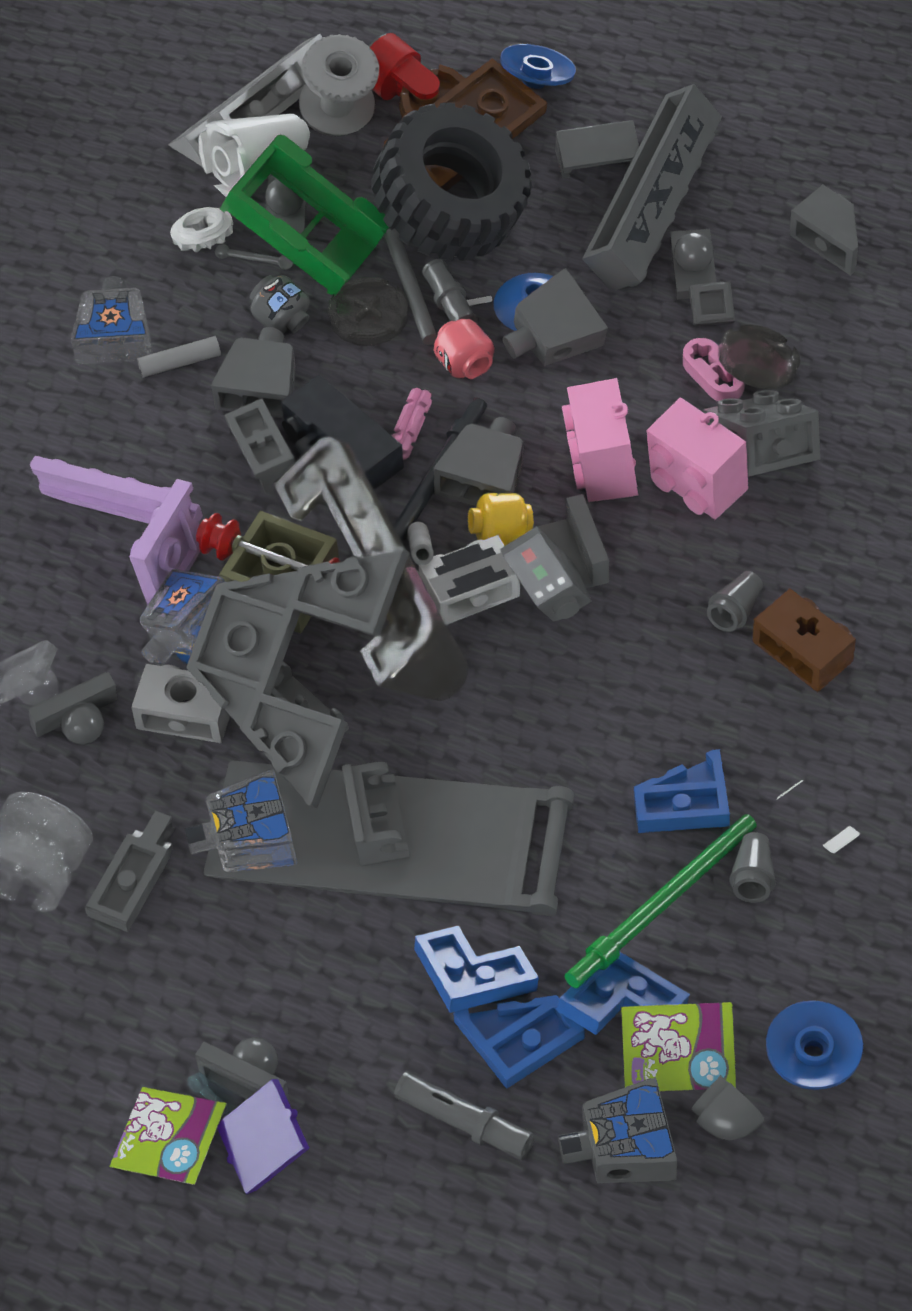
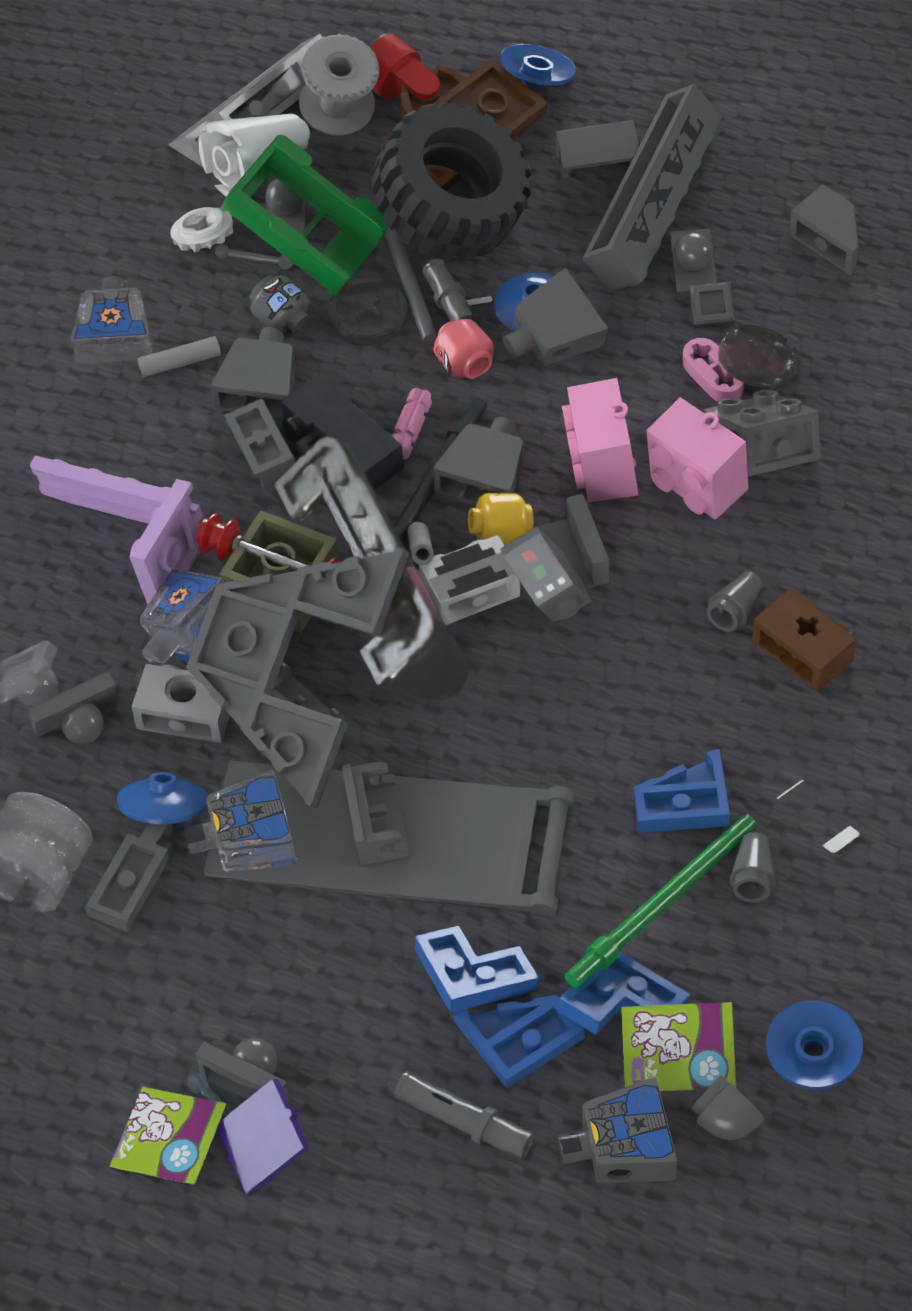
(162, 799): none -> blue dish

